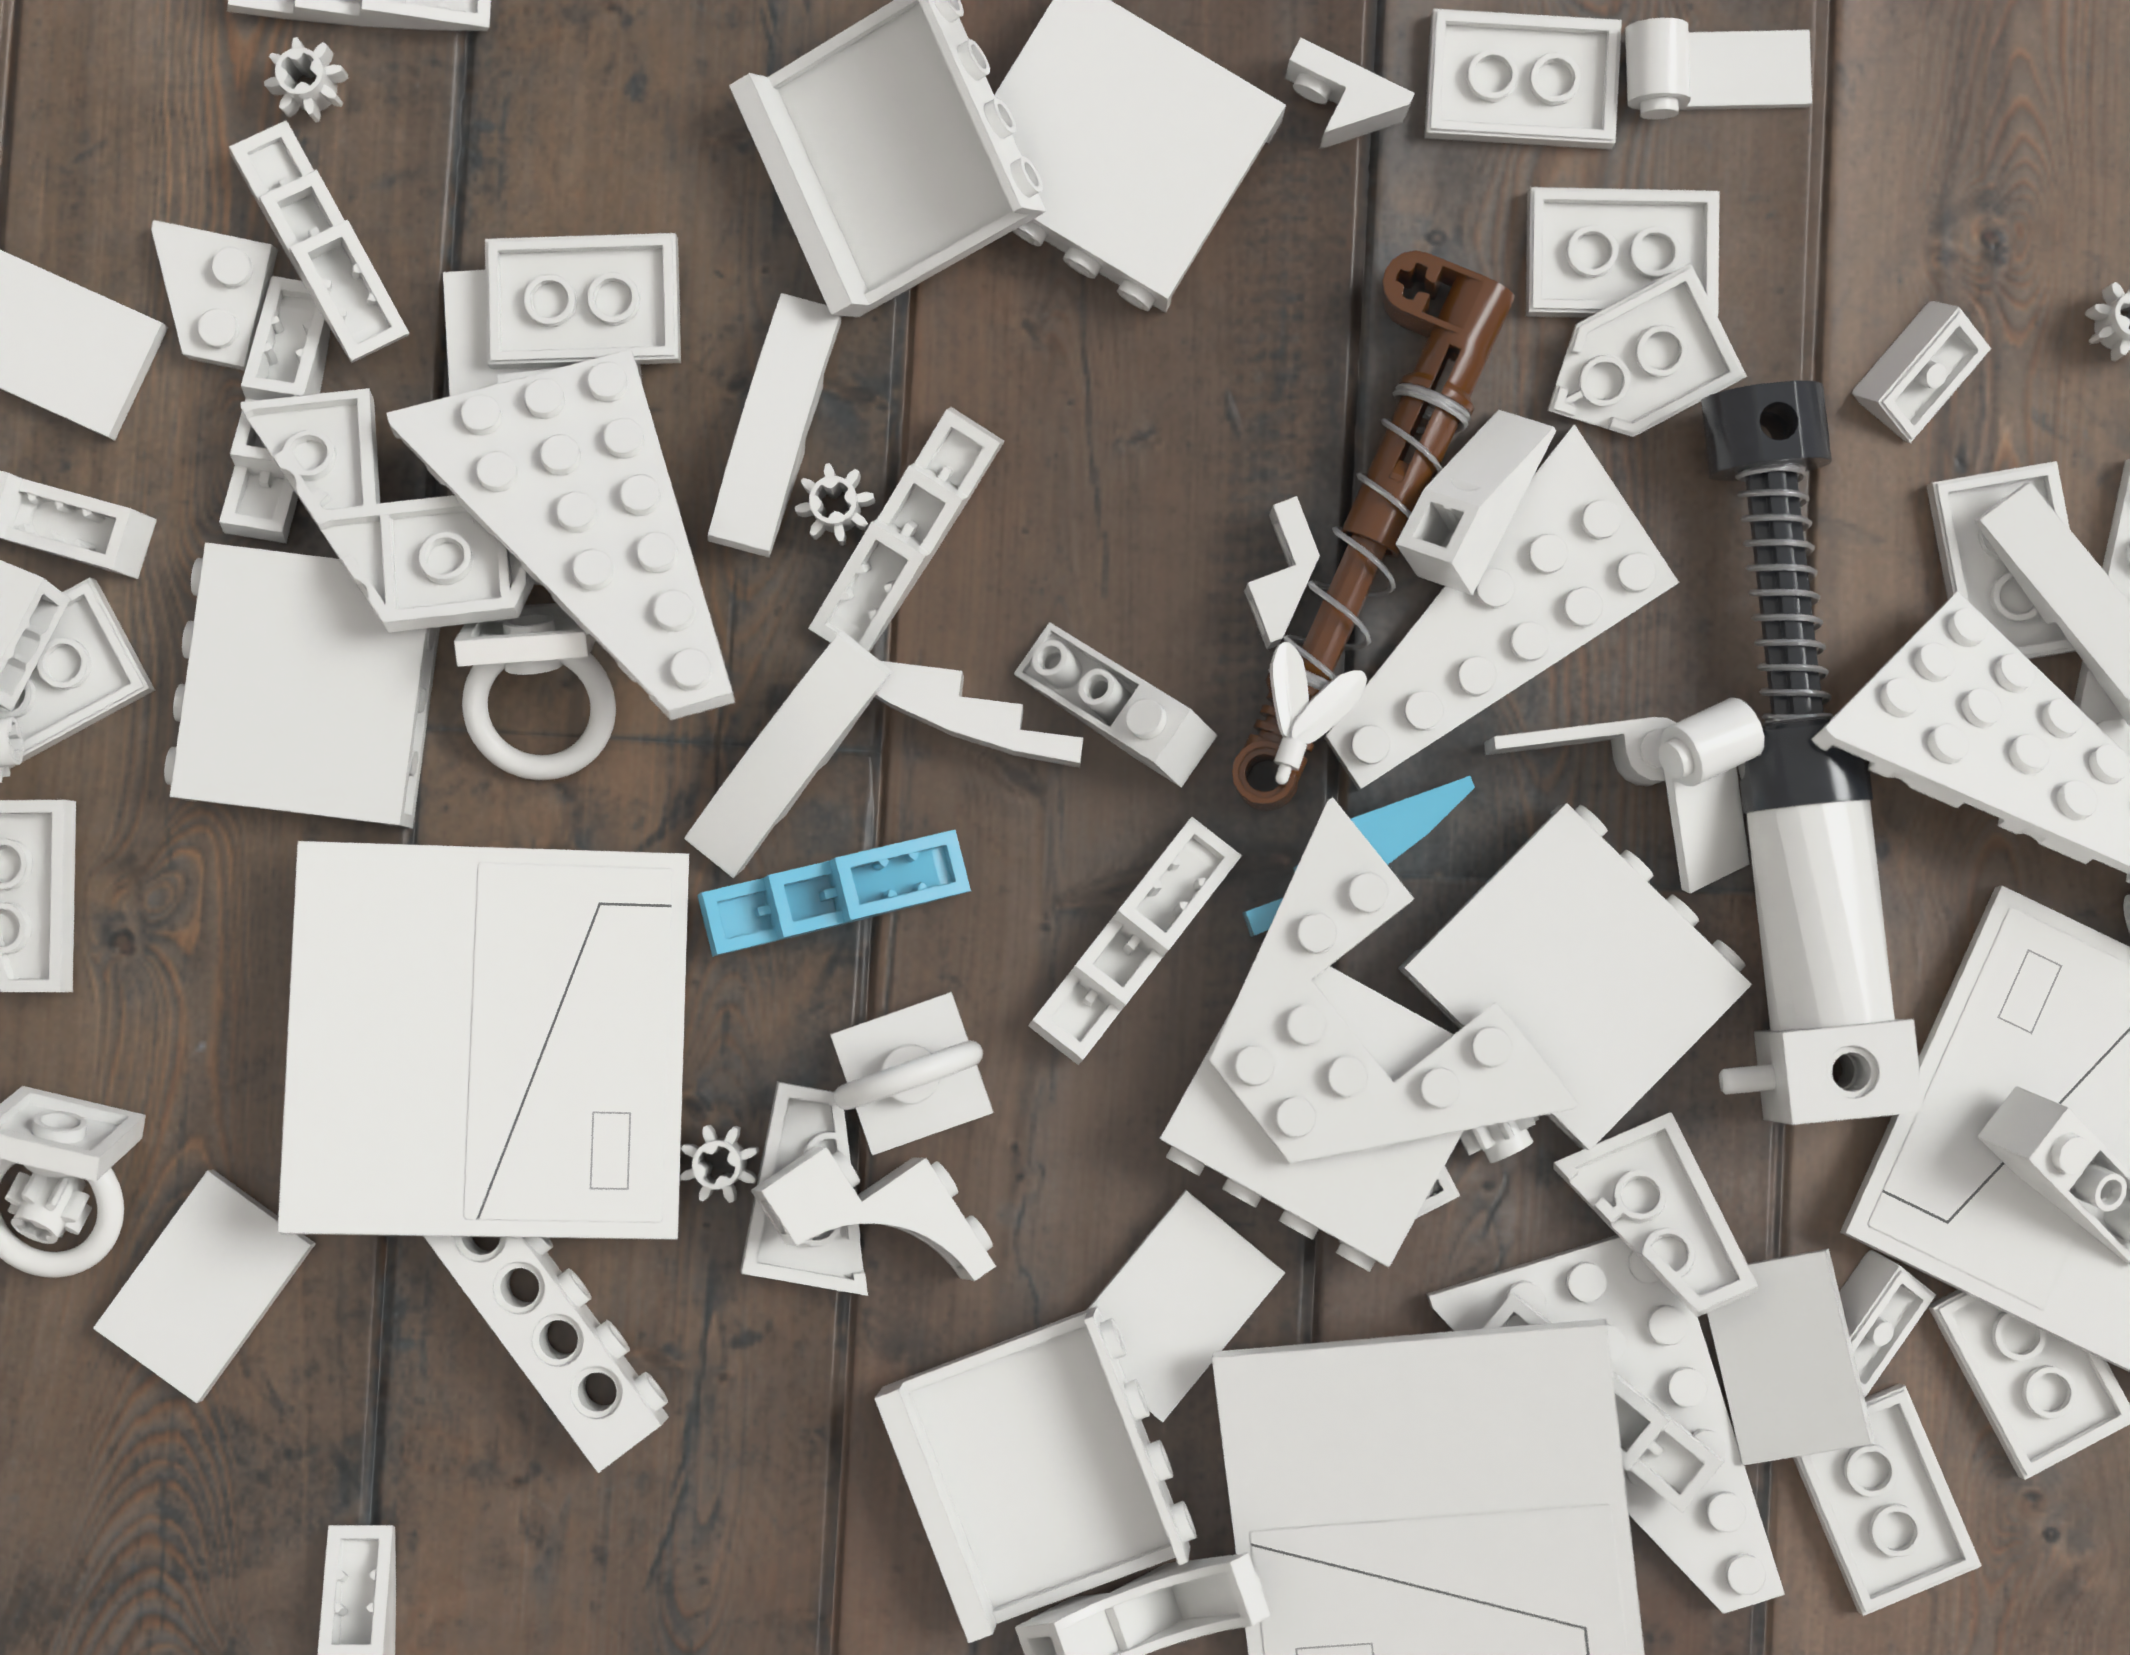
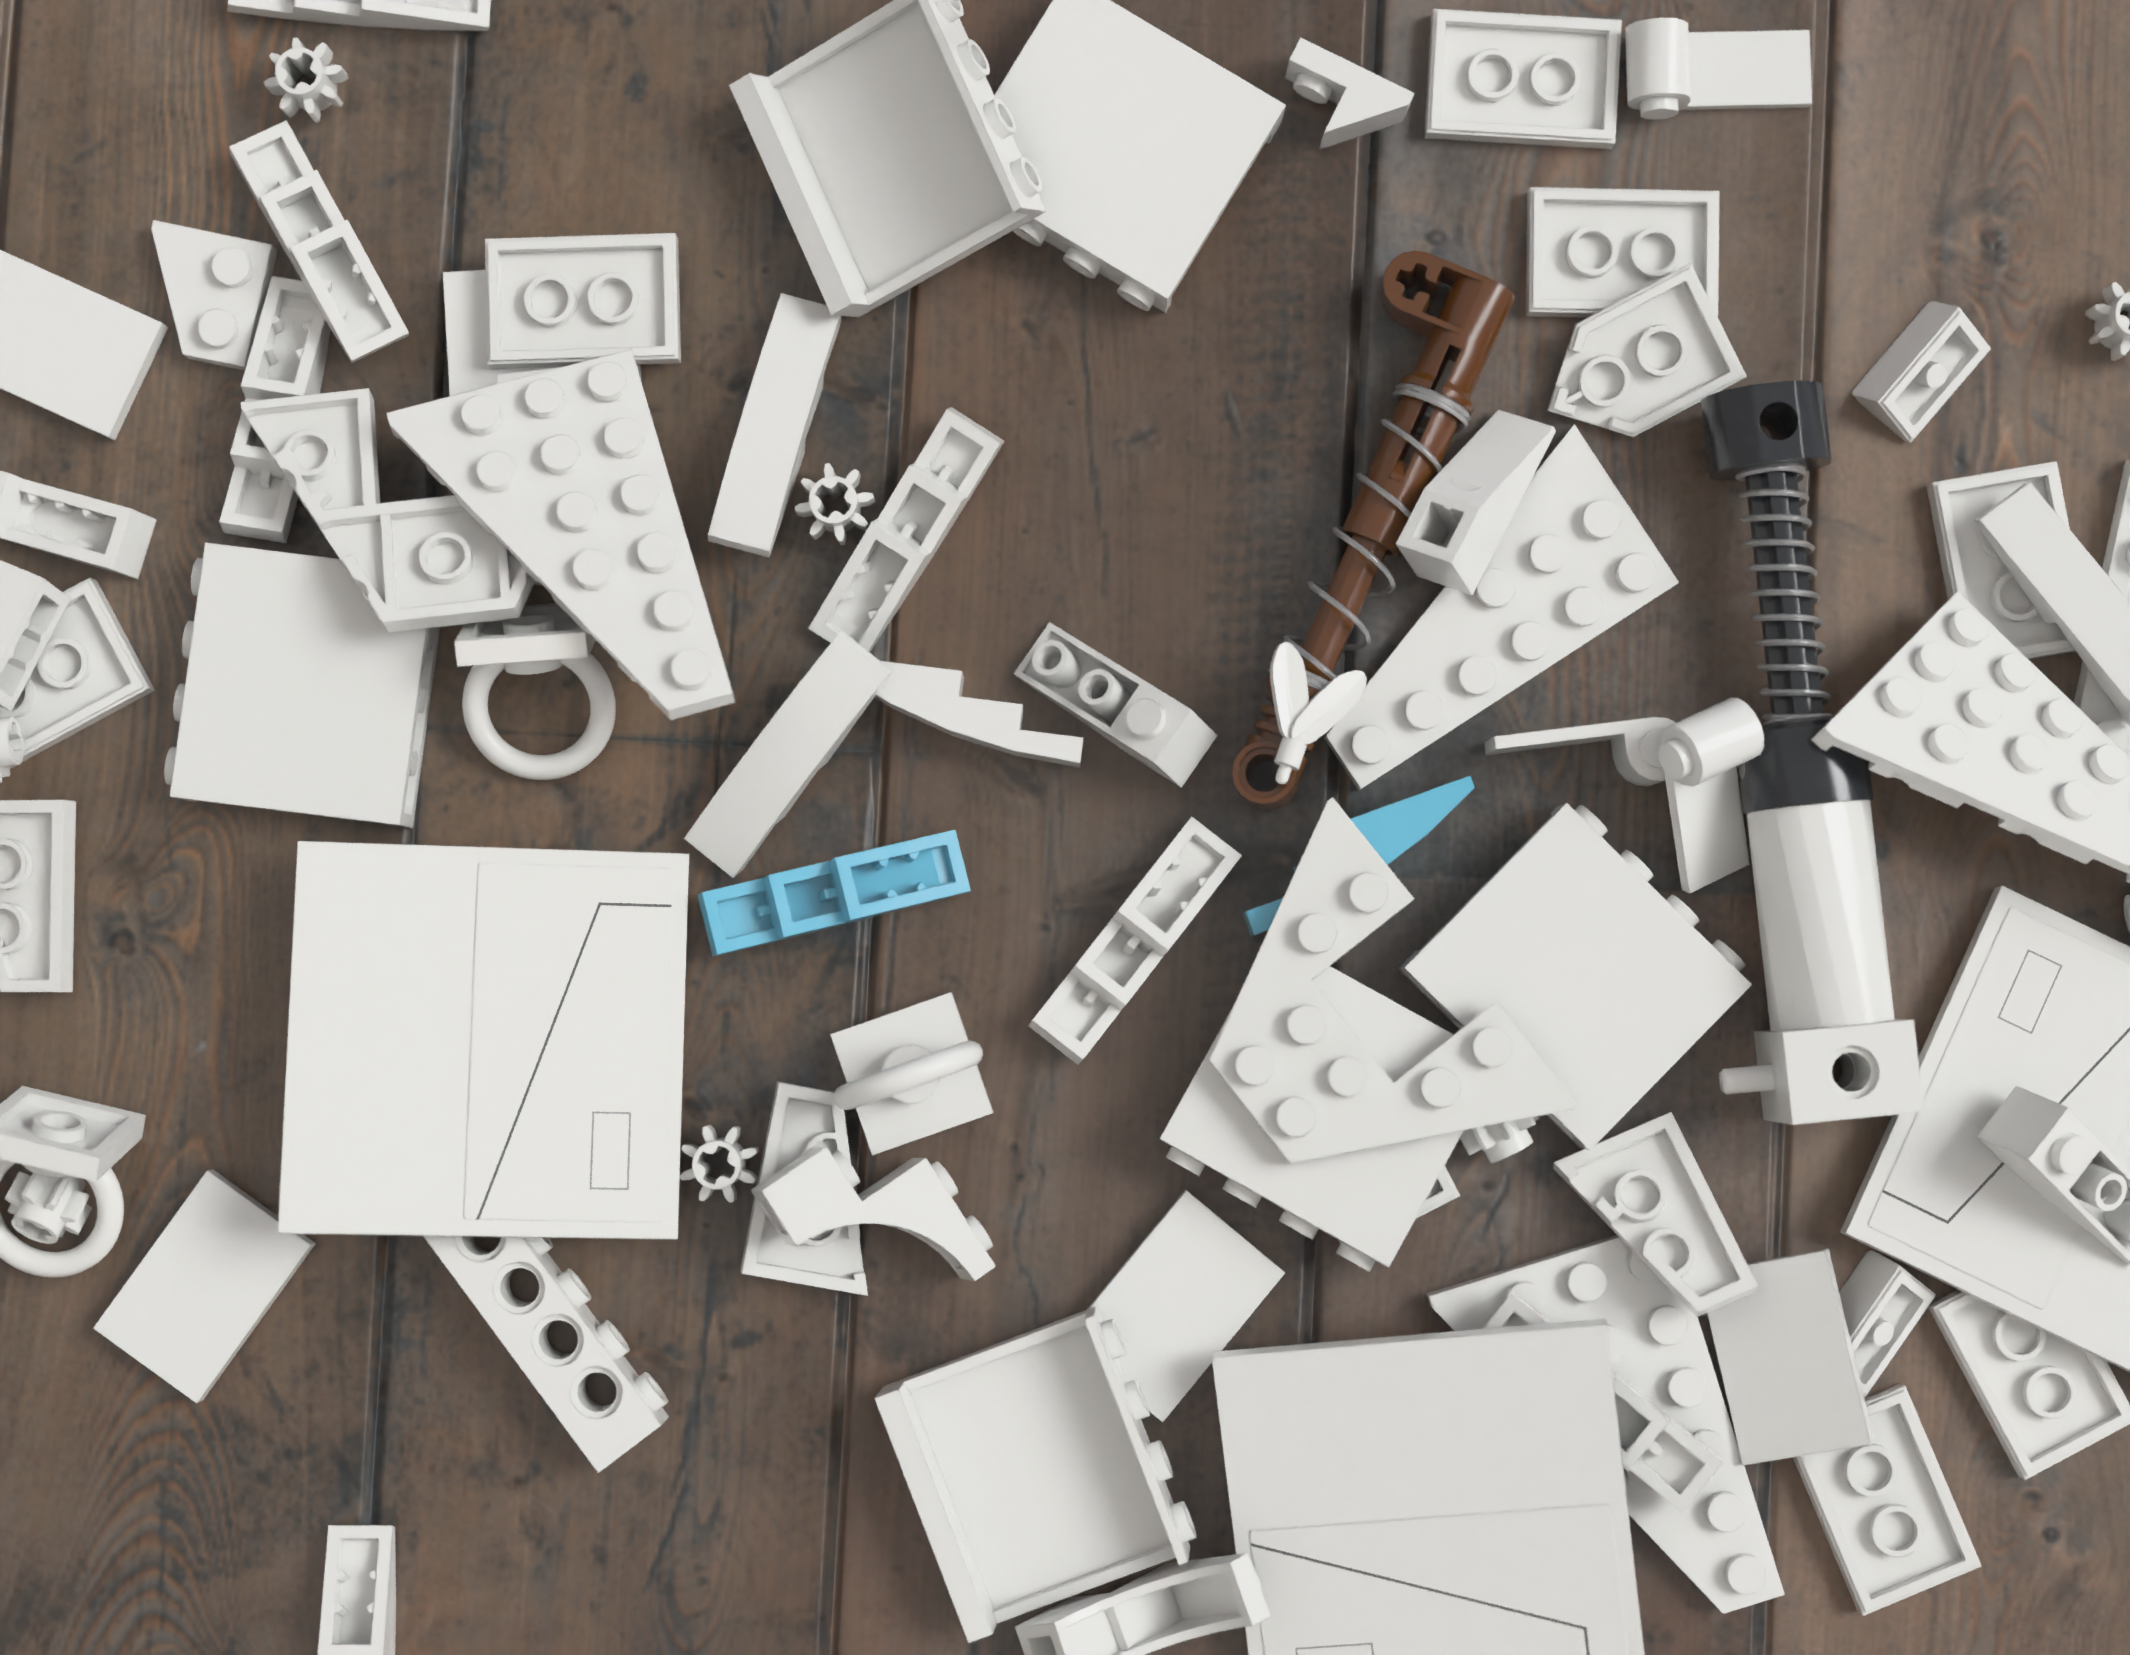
(1278, 594): white slope -> none

